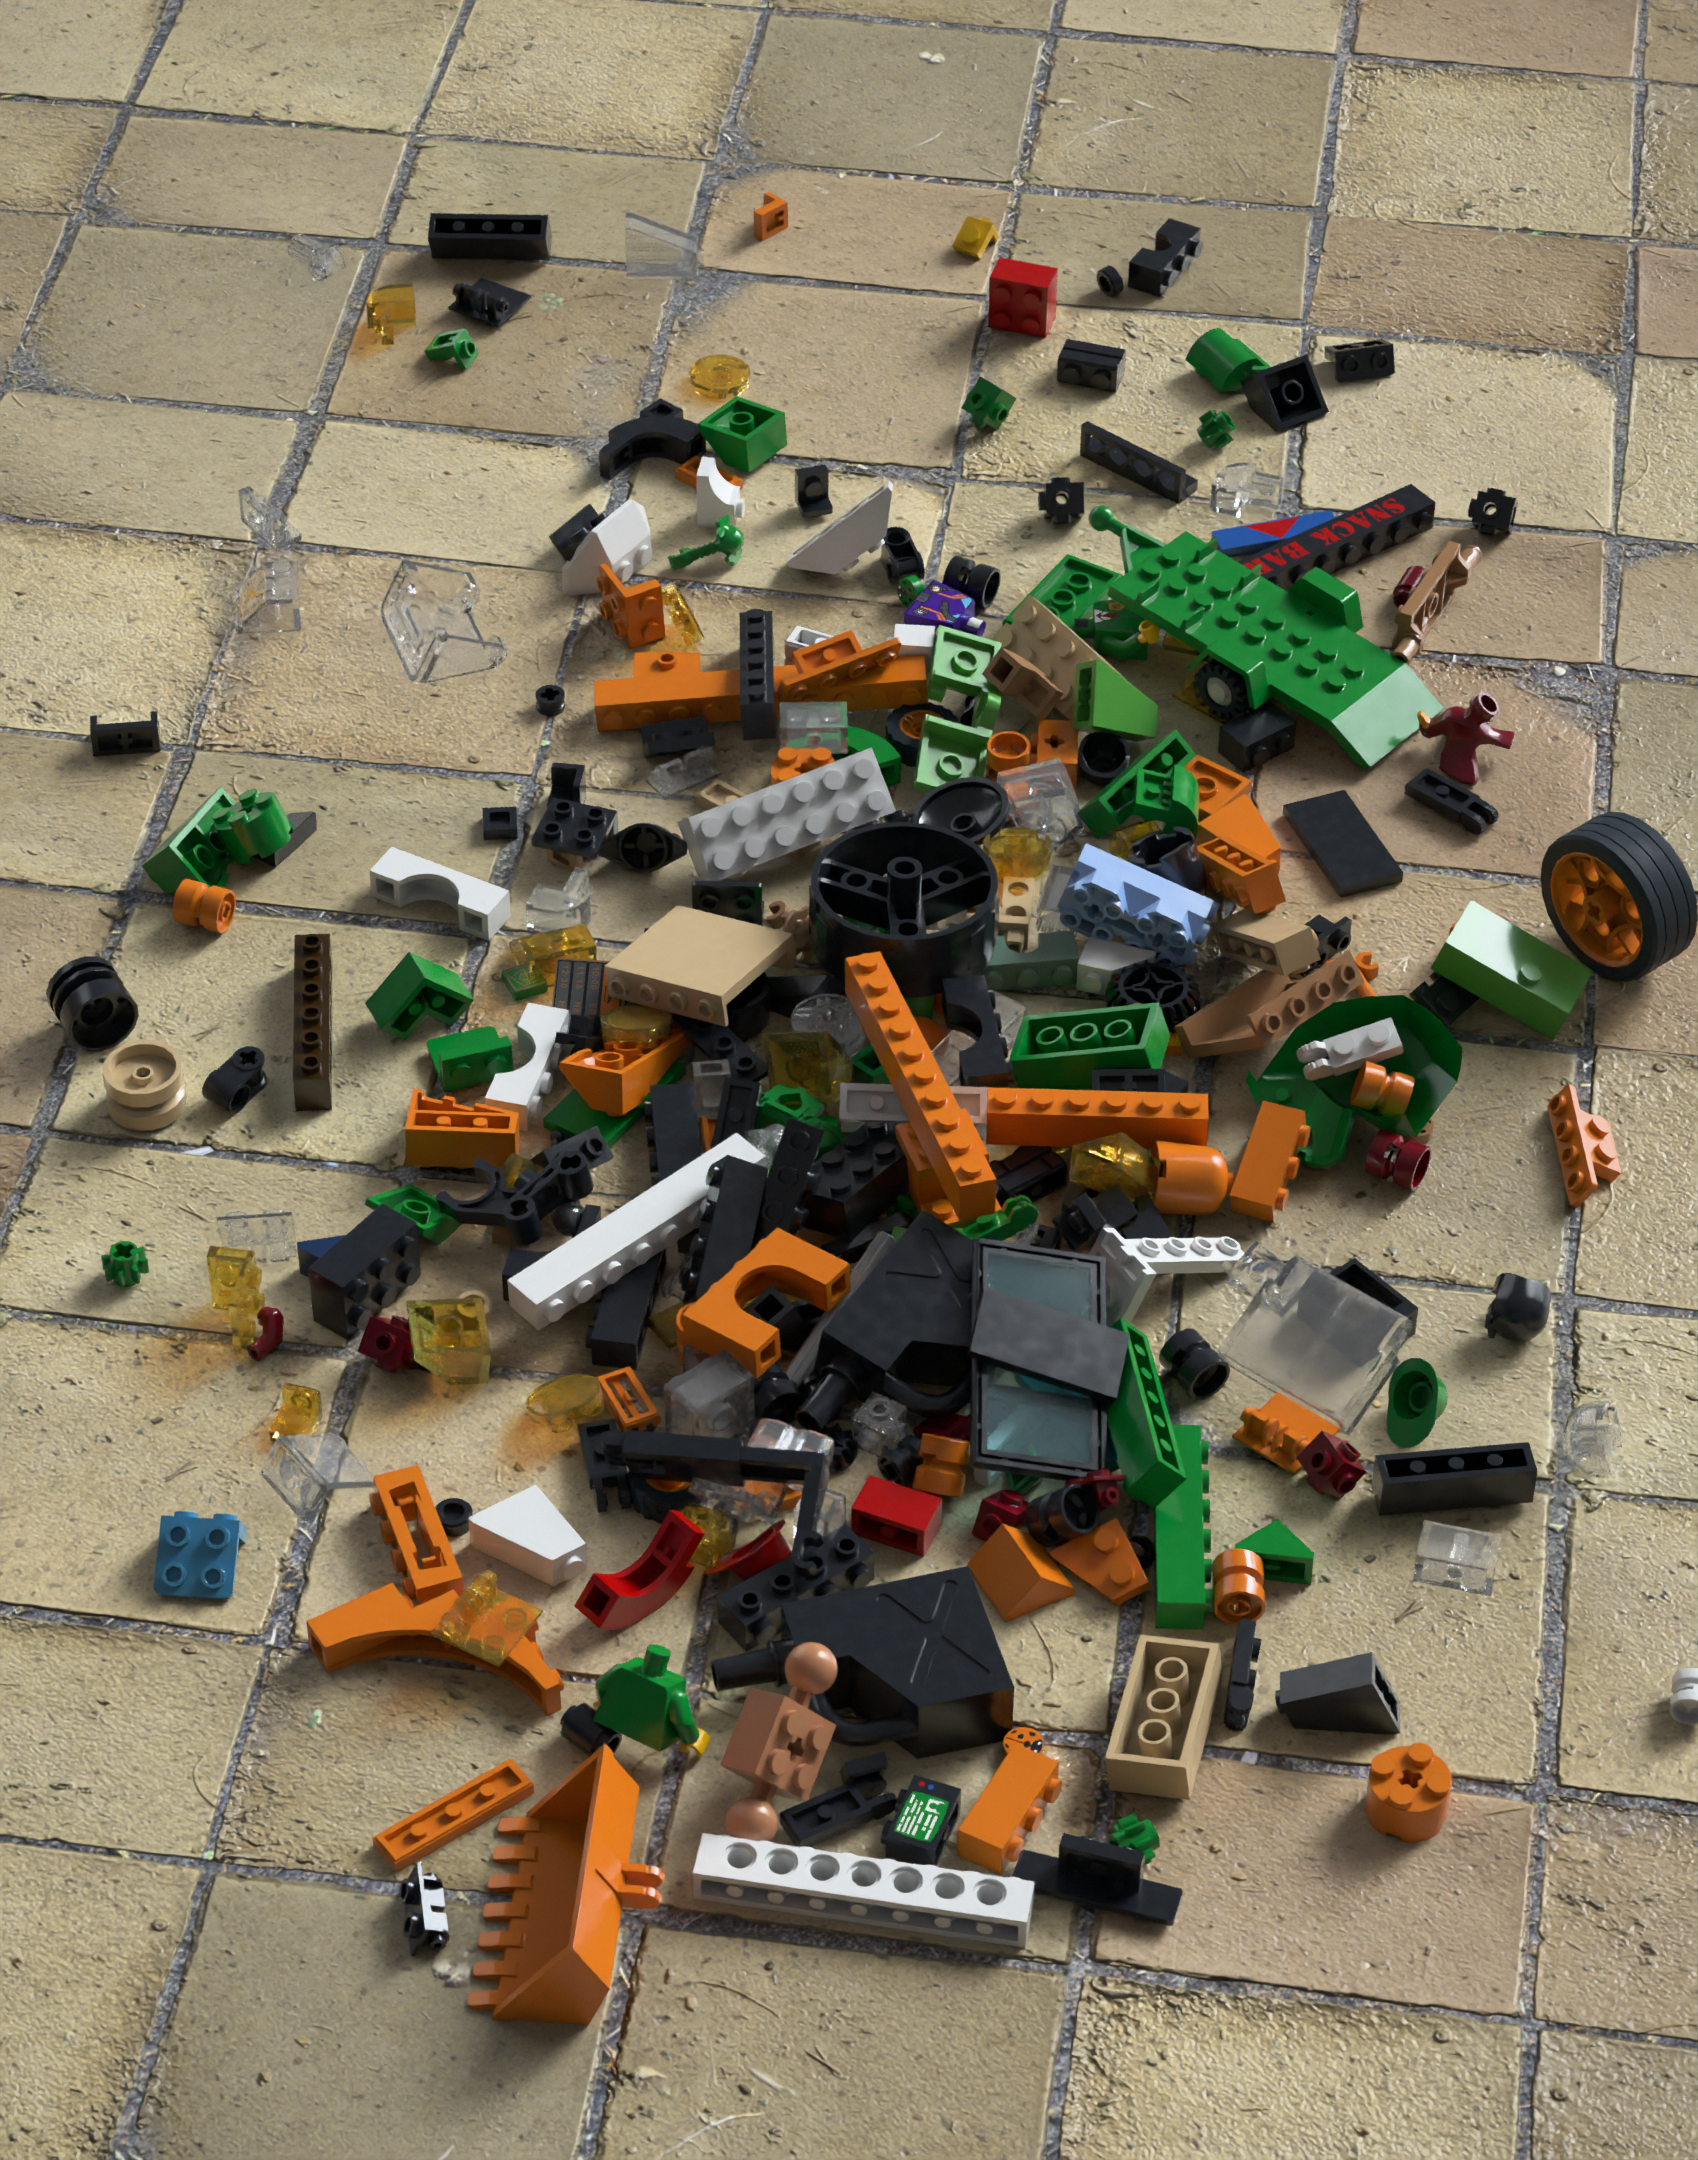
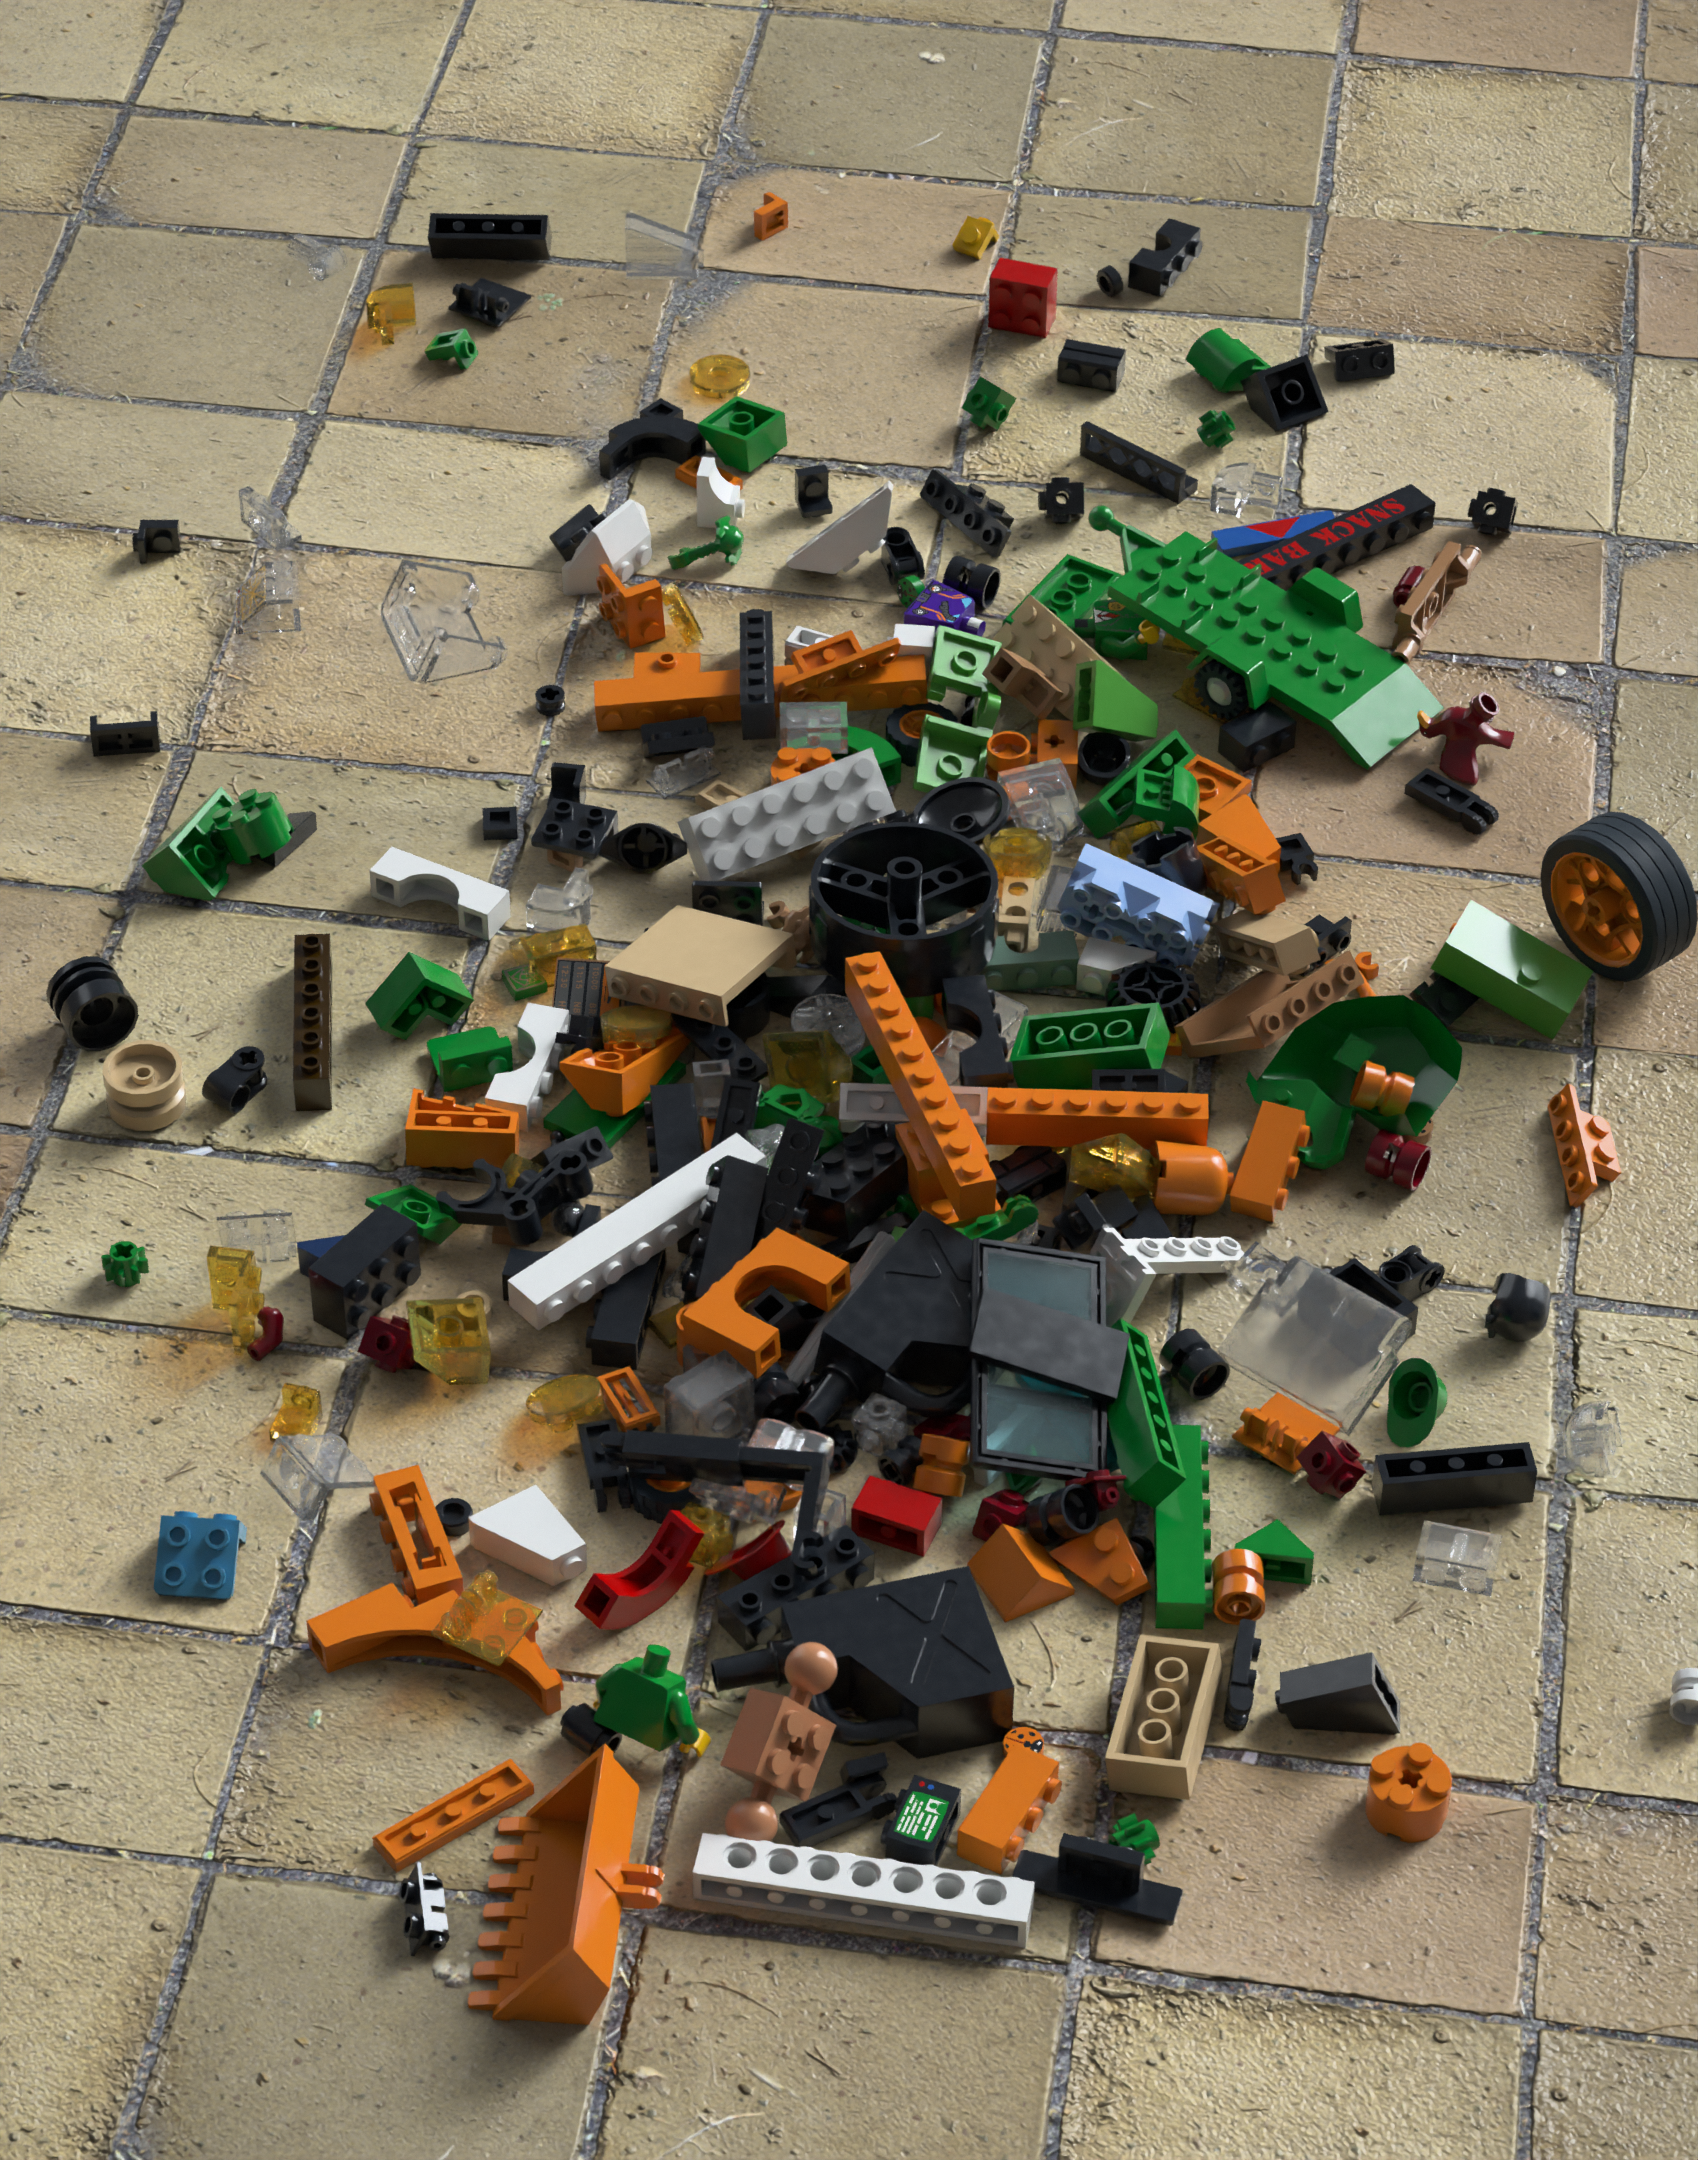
(157, 537): none -> black bracket
(205, 906): orange wheel -> none
(969, 511): none -> black bracket
(1298, 857): none -> black plate
(1342, 843): black tile -> none
(1350, 1050): white hinge -> none
(1411, 1273): none -> black piece

